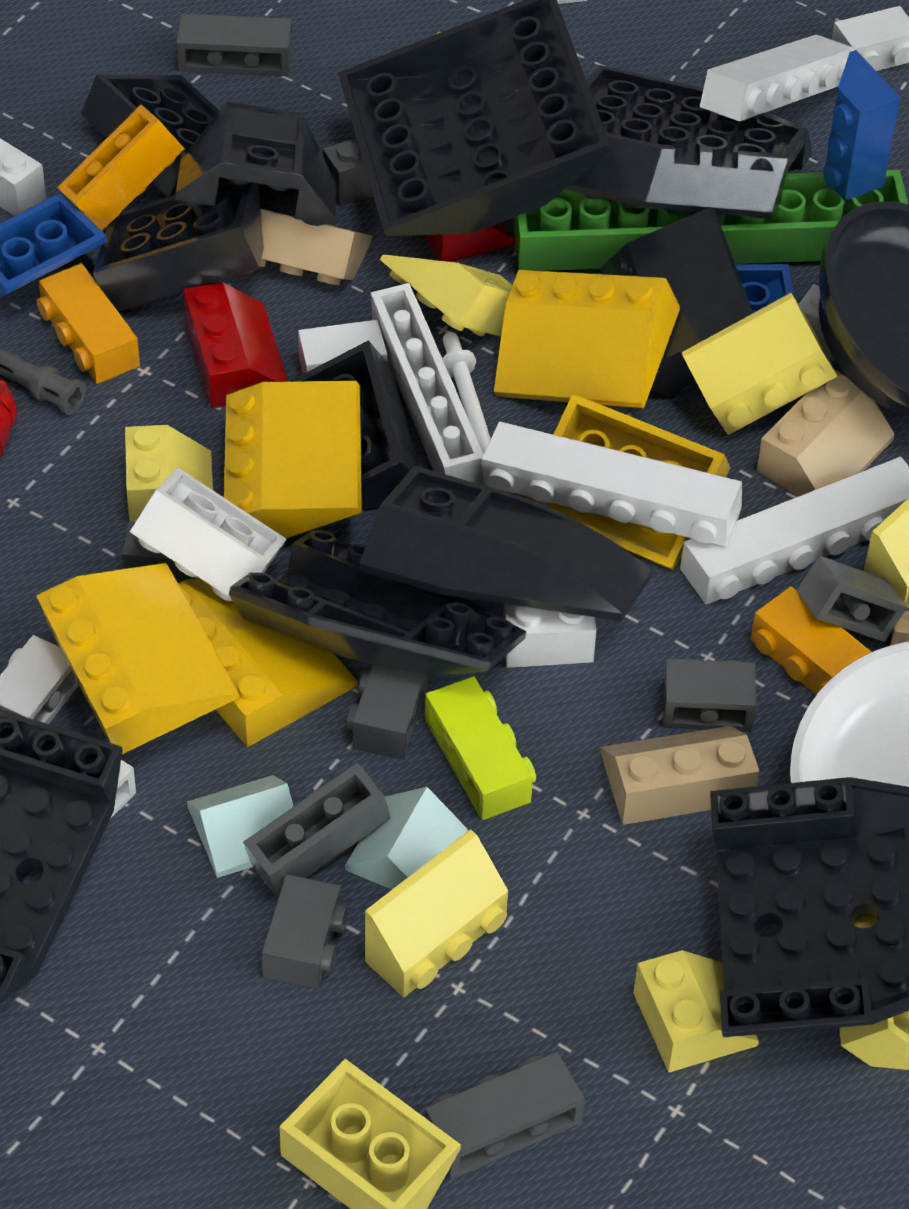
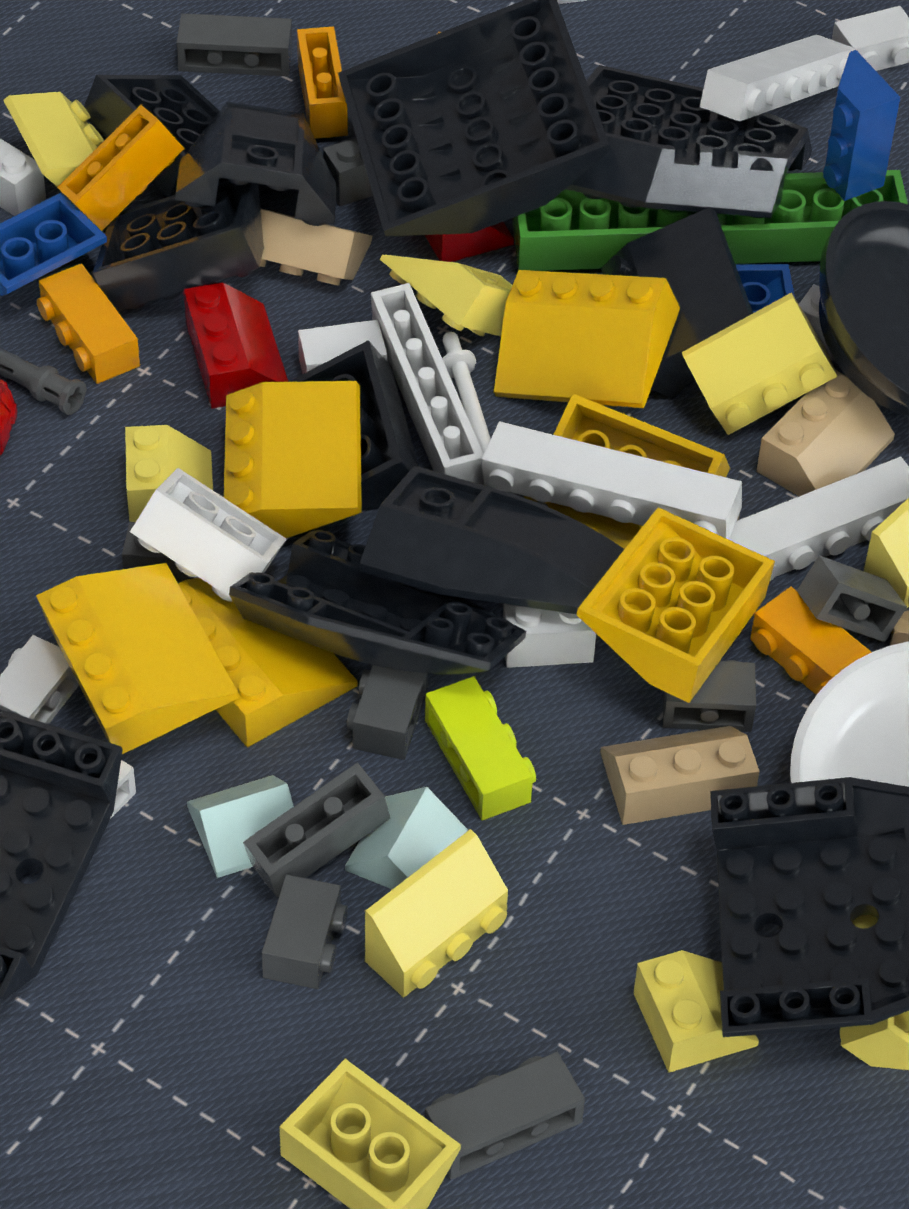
(54, 131): none -> light yellow slope
(320, 82): none -> light orange brick
(676, 601): none -> yellow slope

